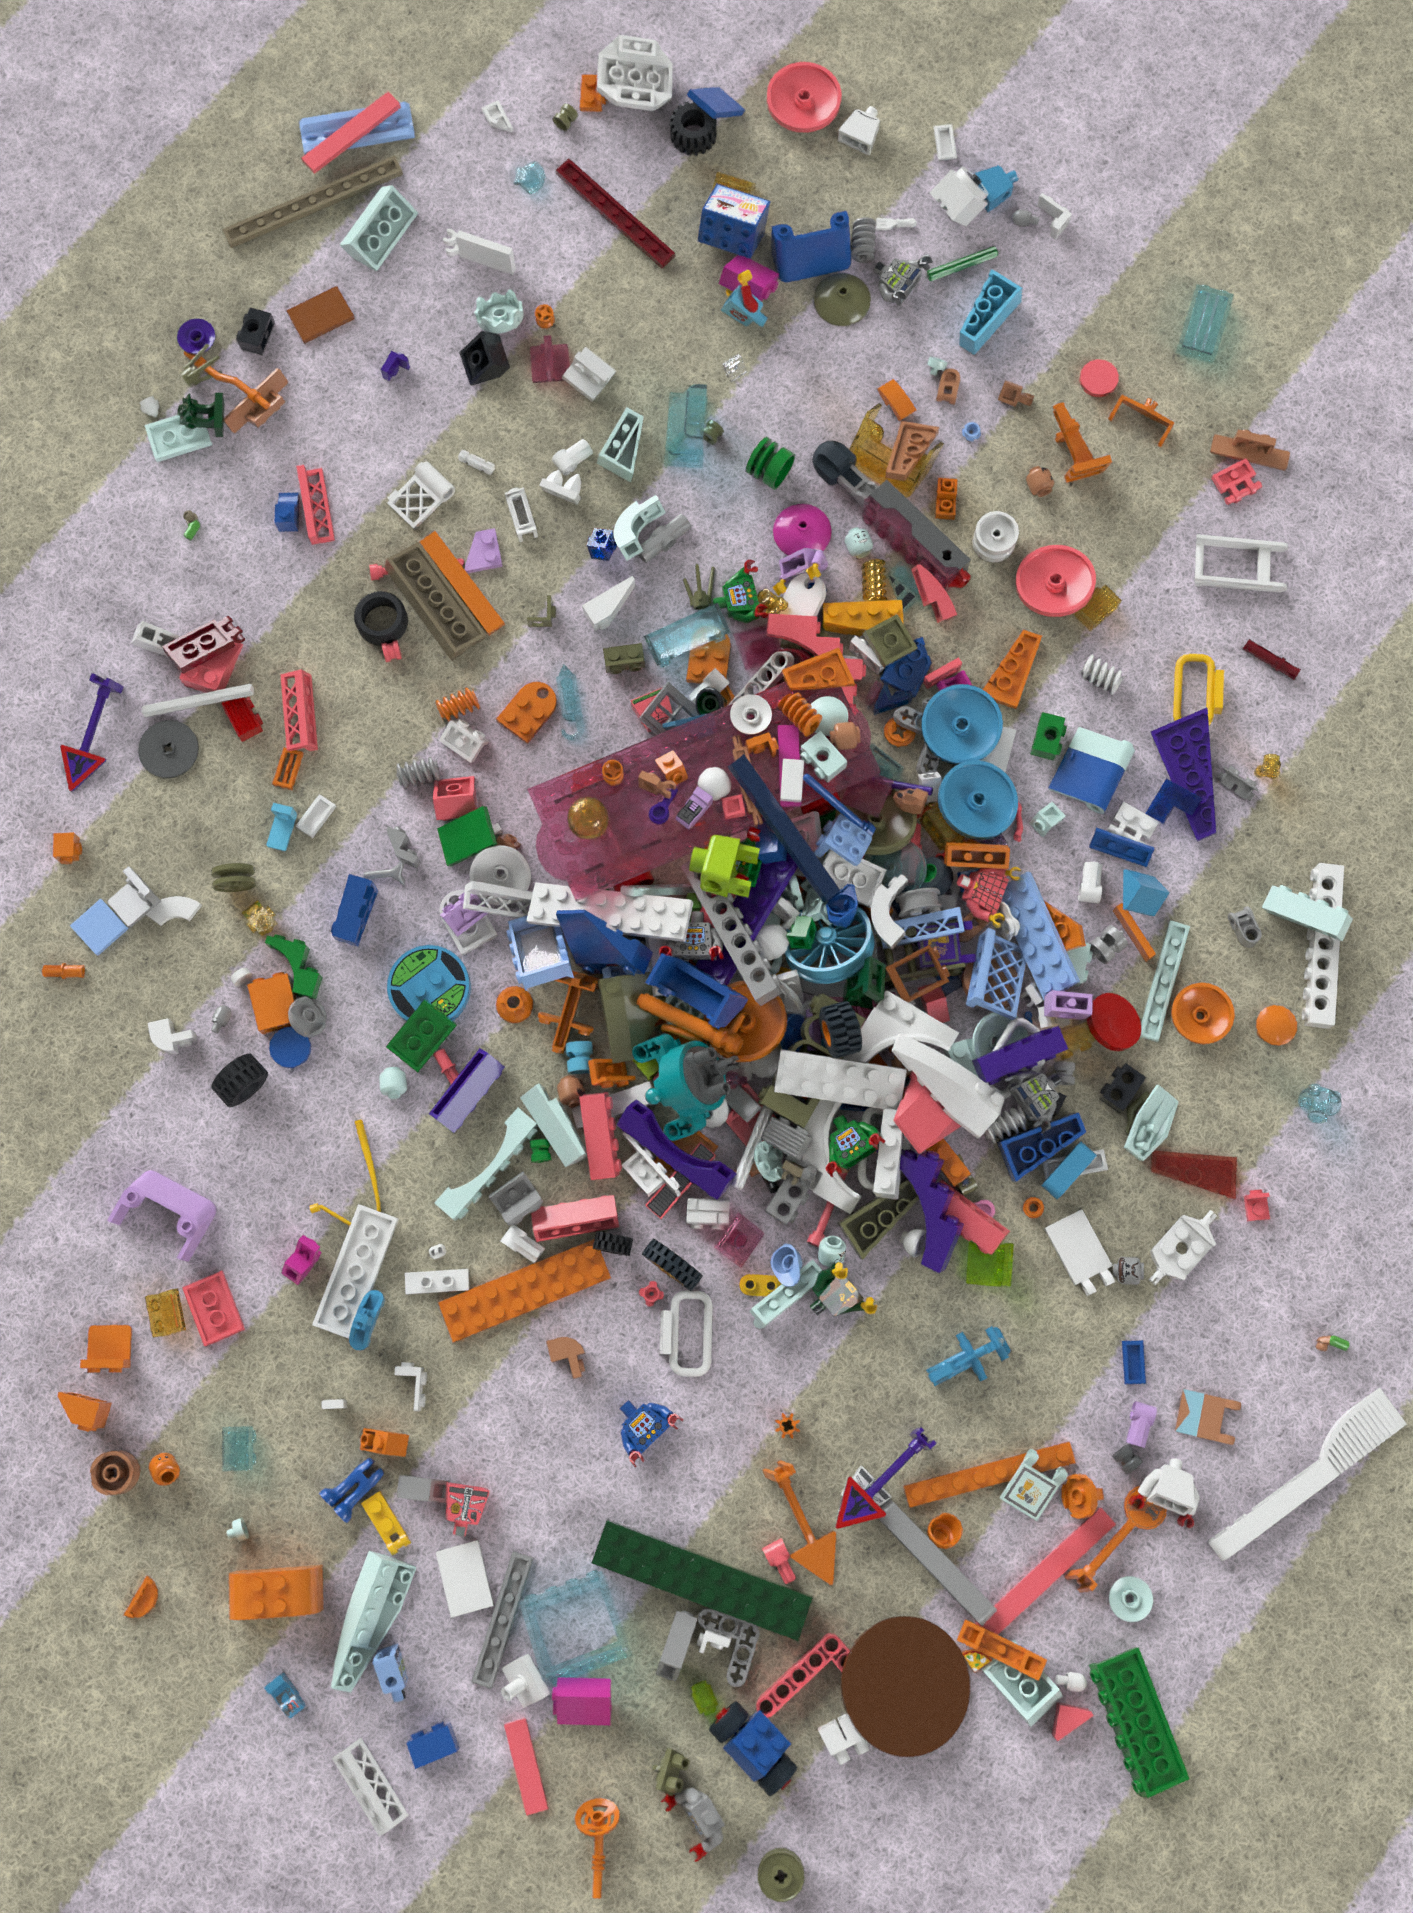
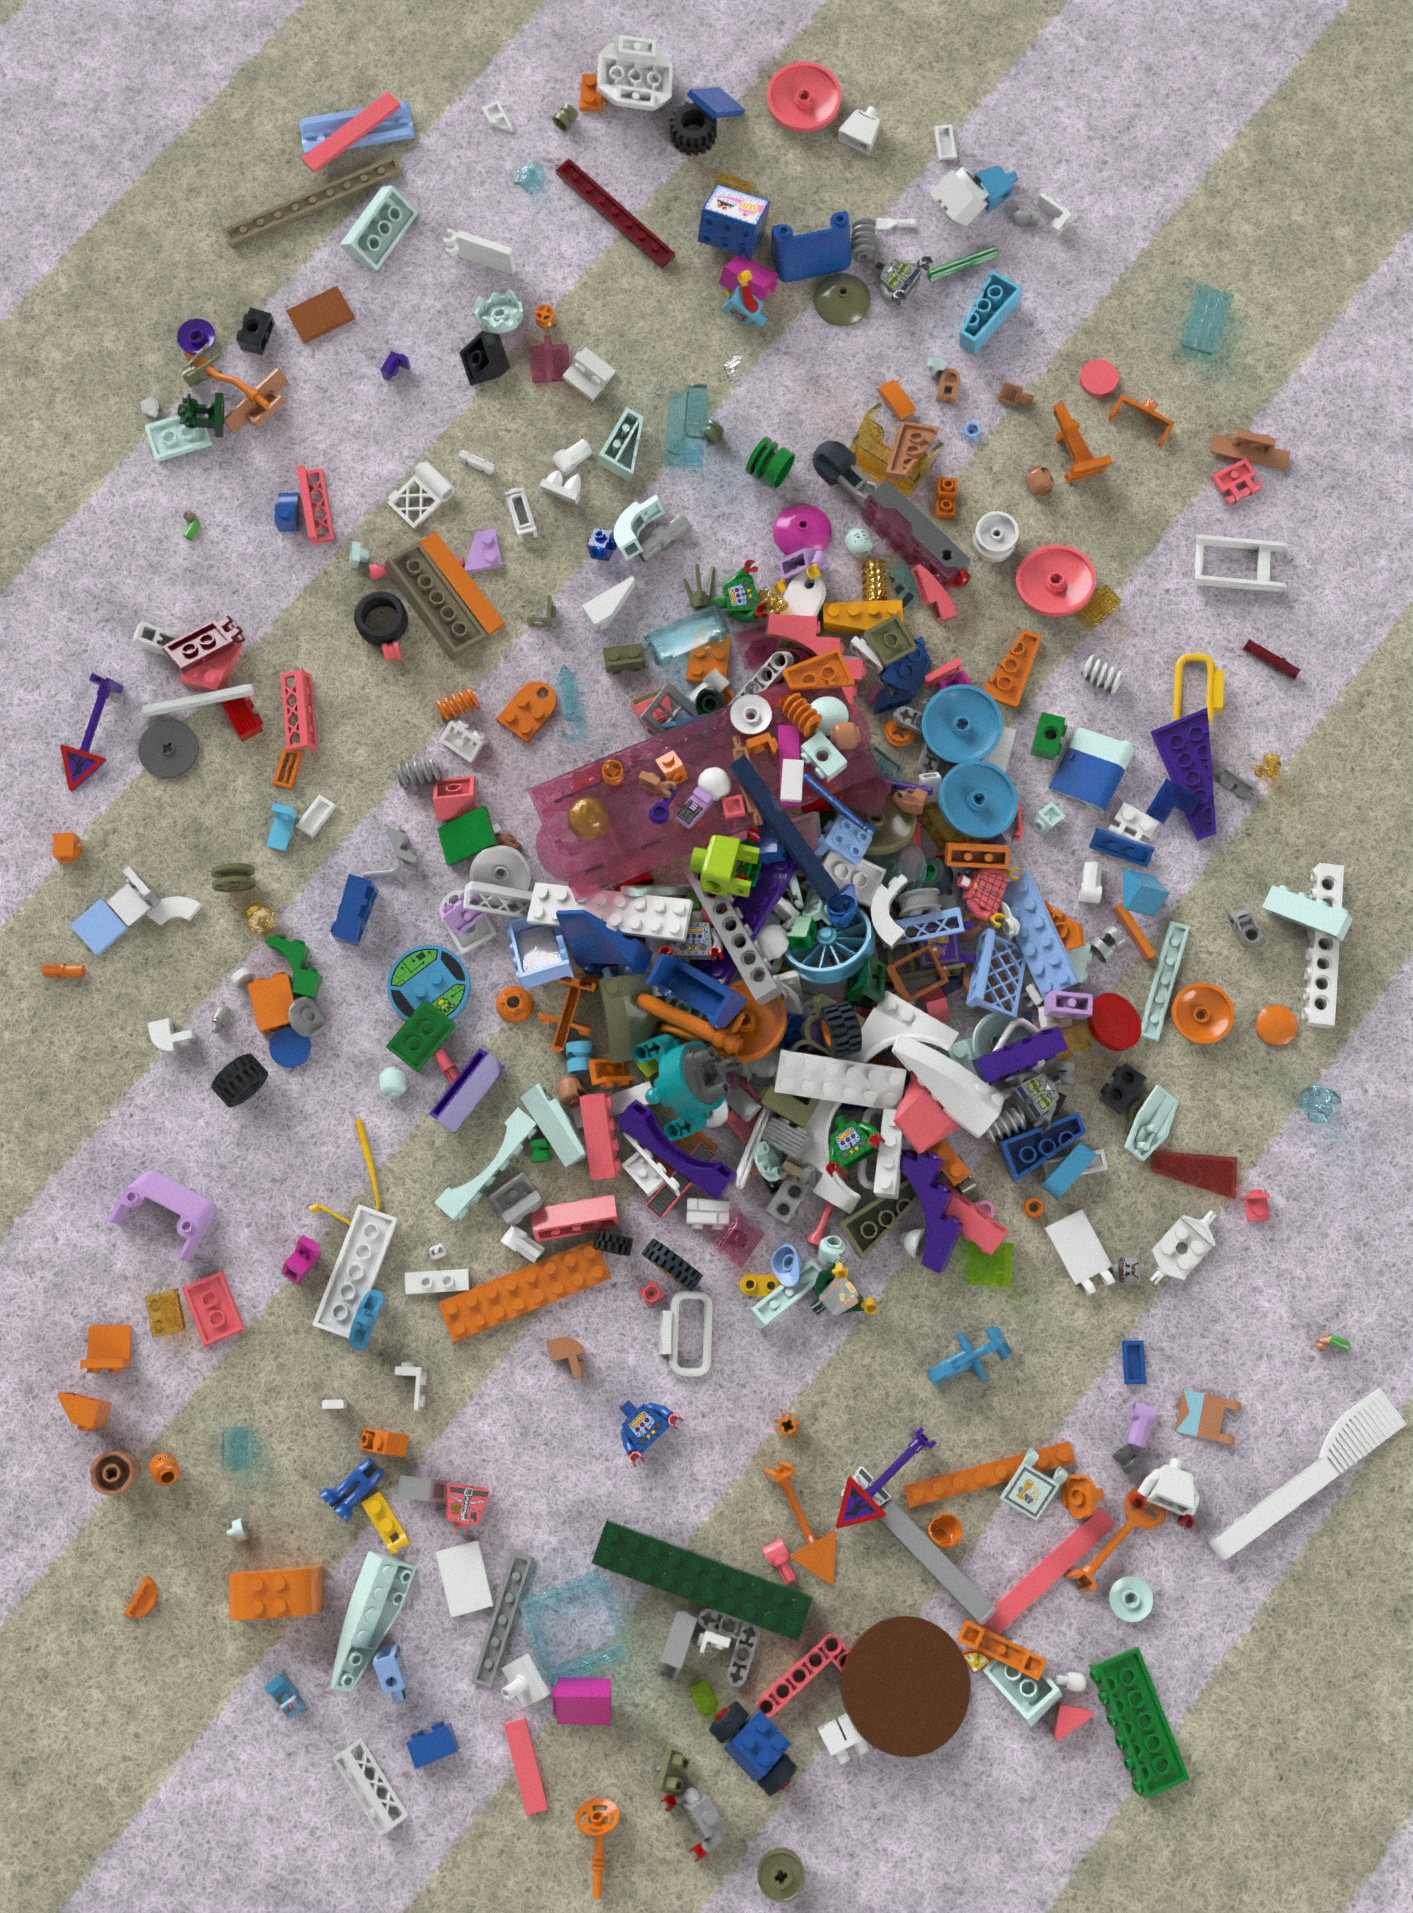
(357, 555): none -> light aqua tile

